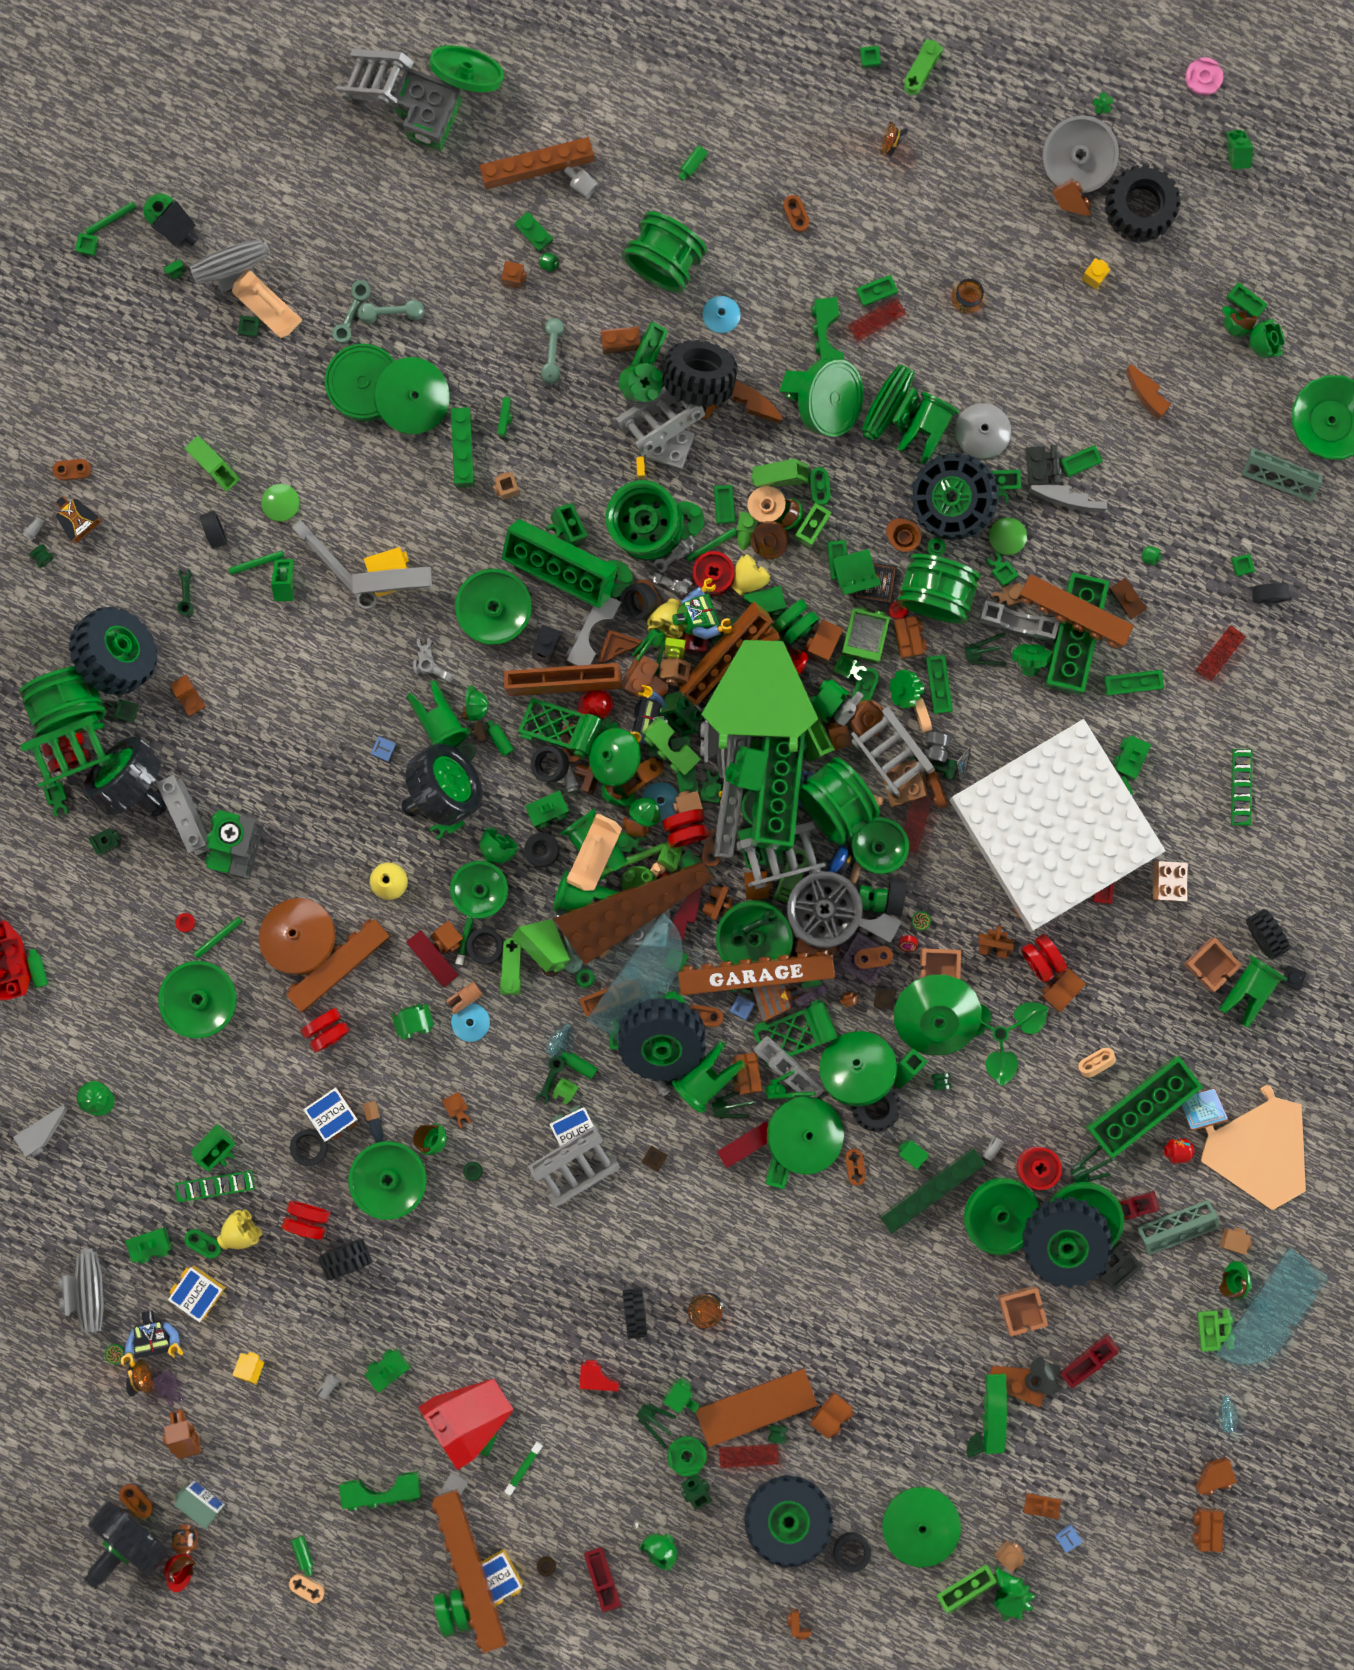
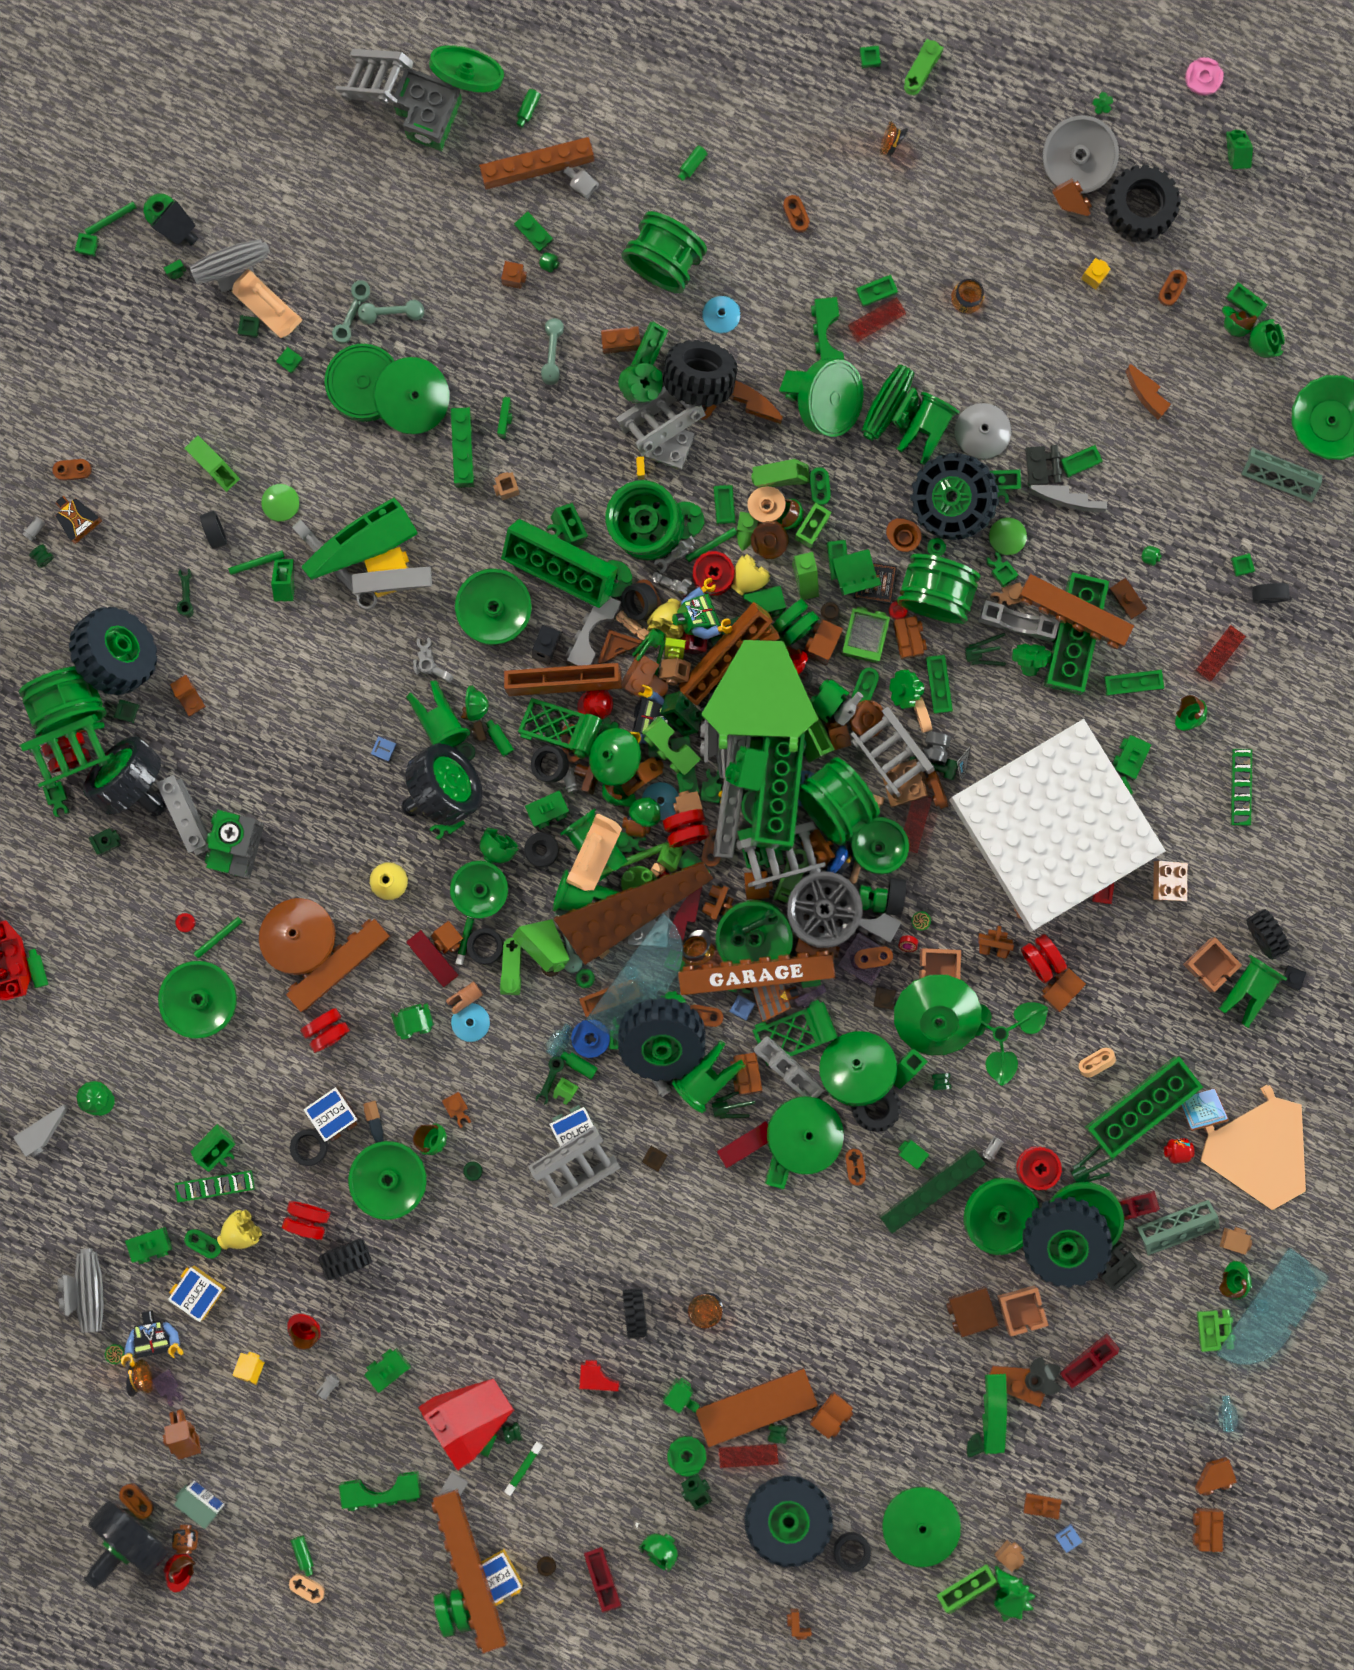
(289, 360): none -> green plate
(303, 1331): none -> red piece
(362, 539): none -> green wedge
(512, 1433): none -> dark green wheel
(528, 107): none -> green cylinder
(580, 1042): none -> blue plate
(632, 625): none -> light nougat axle
(646, 1416): dark green plant -> none
(697, 948): none -> clear orange piece
(778, 1090): green plant -> none
(806, 575): none -> bright green slope
(821, 848): none -> dark orange hips
(830, 611): none -> dark brown plate
(848, 667): green plate -> none
(849, 999): dark orange plate -> none
(972, 1311): none -> reddish brown piece
(1172, 288): none -> dark orange plate
(1191, 713): none -> green piece

